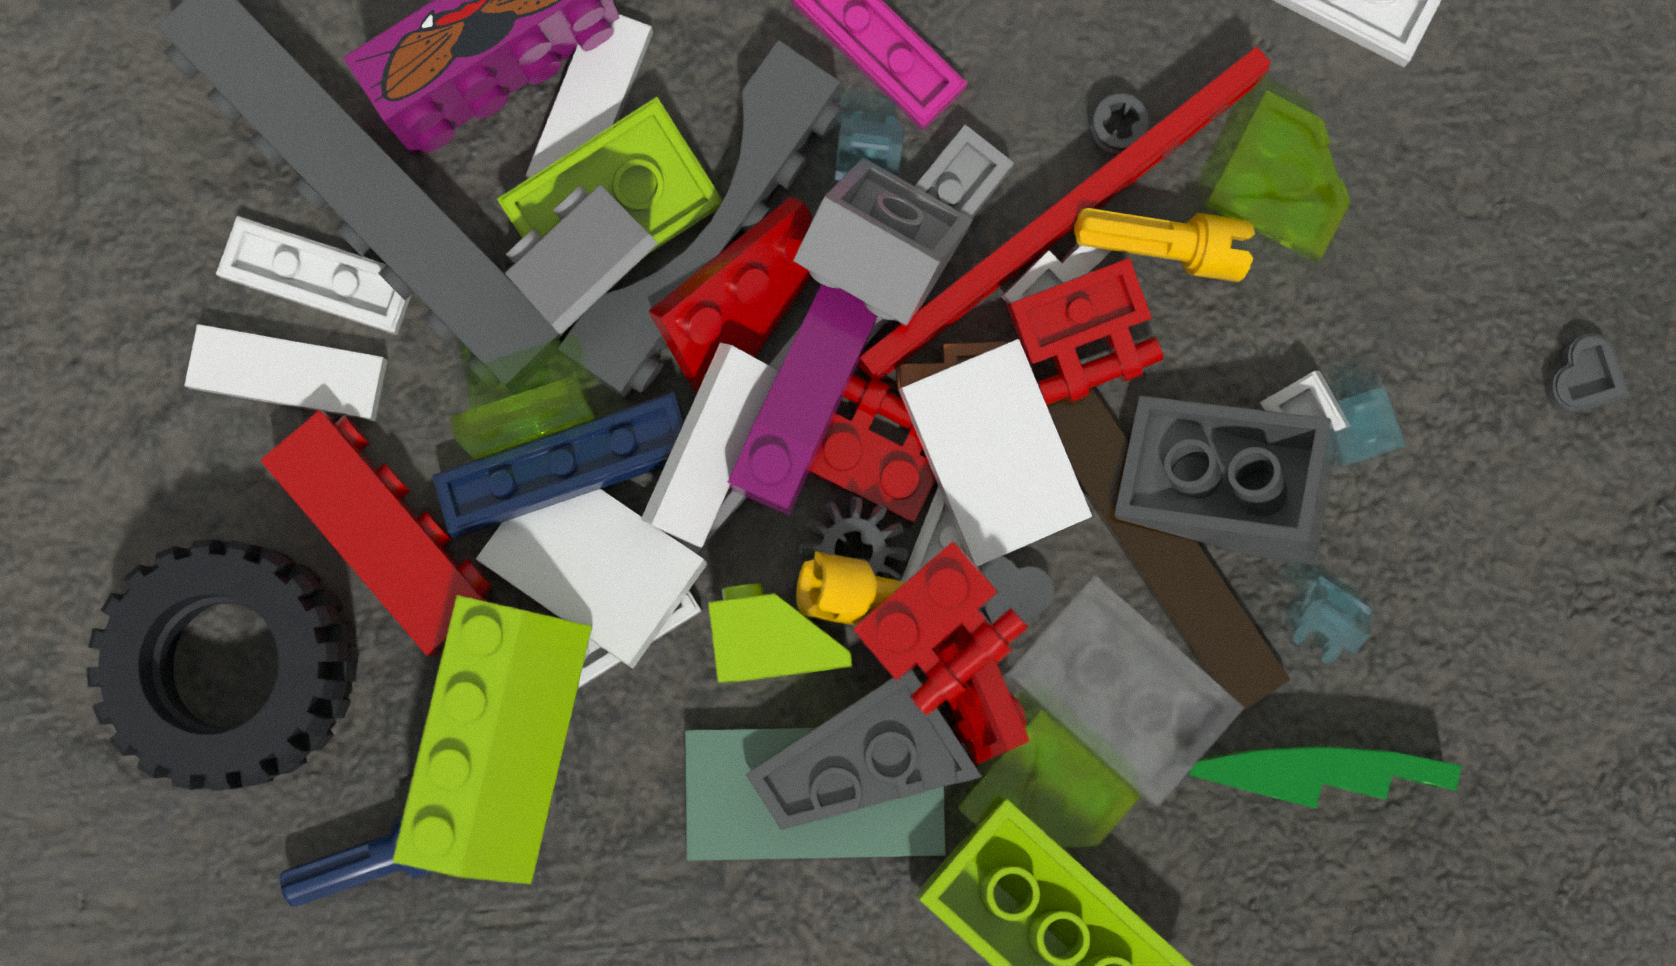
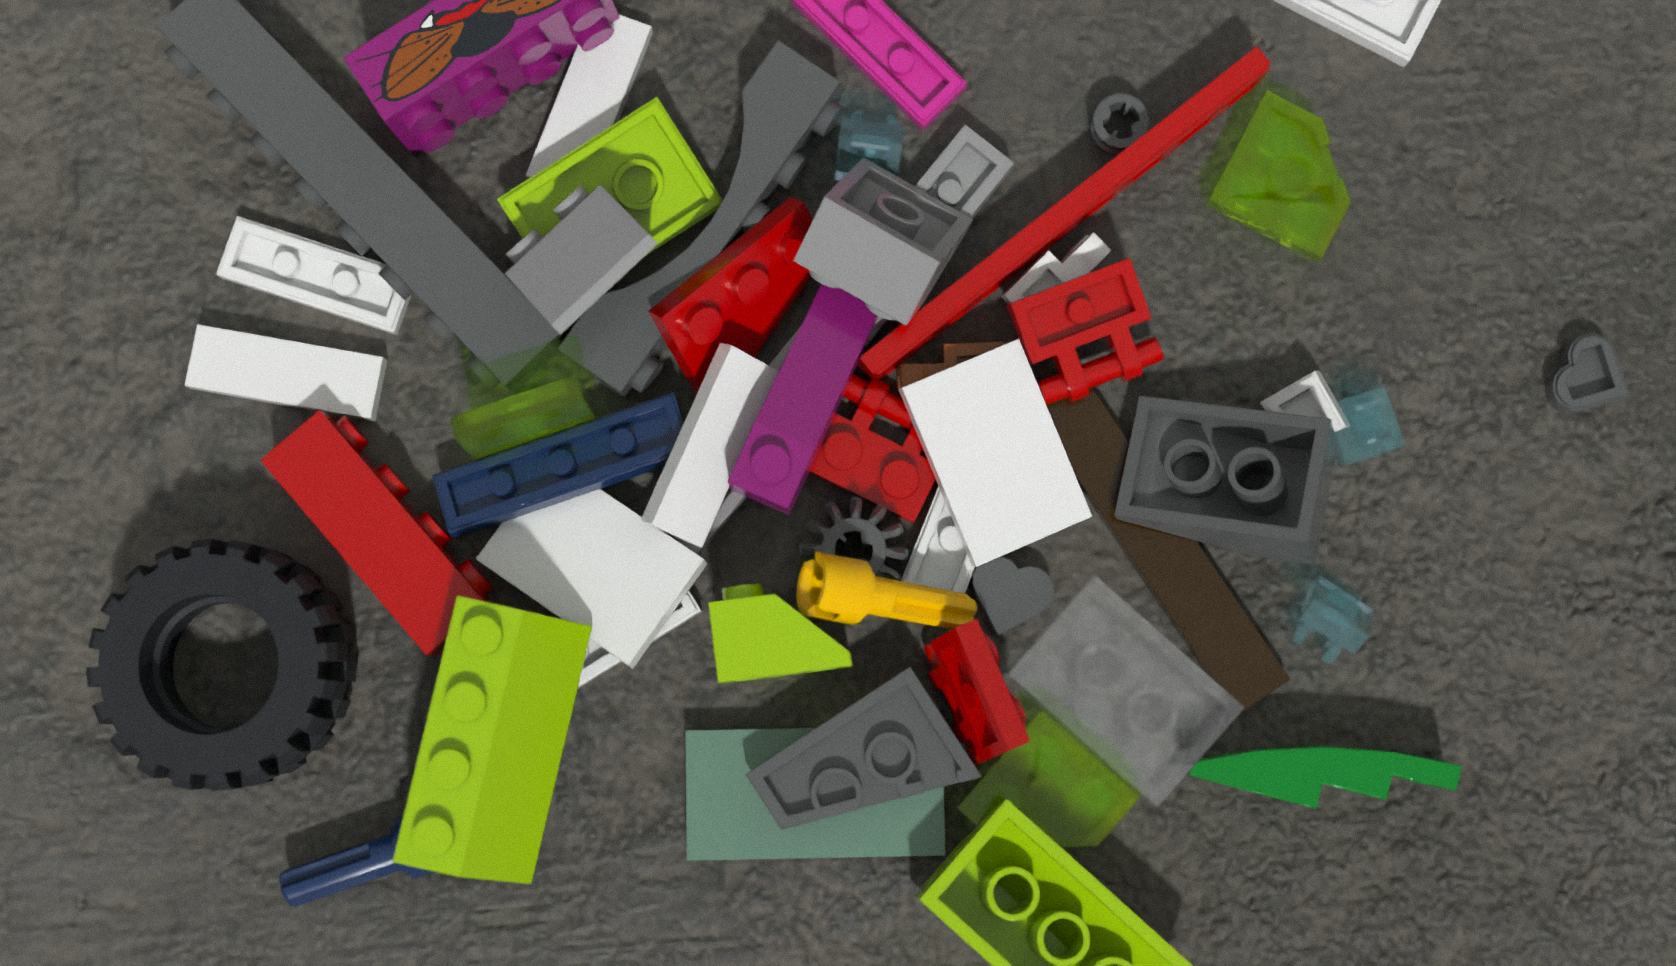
(926, 613): red plate -> none
(1199, 245): yellow piece -> none

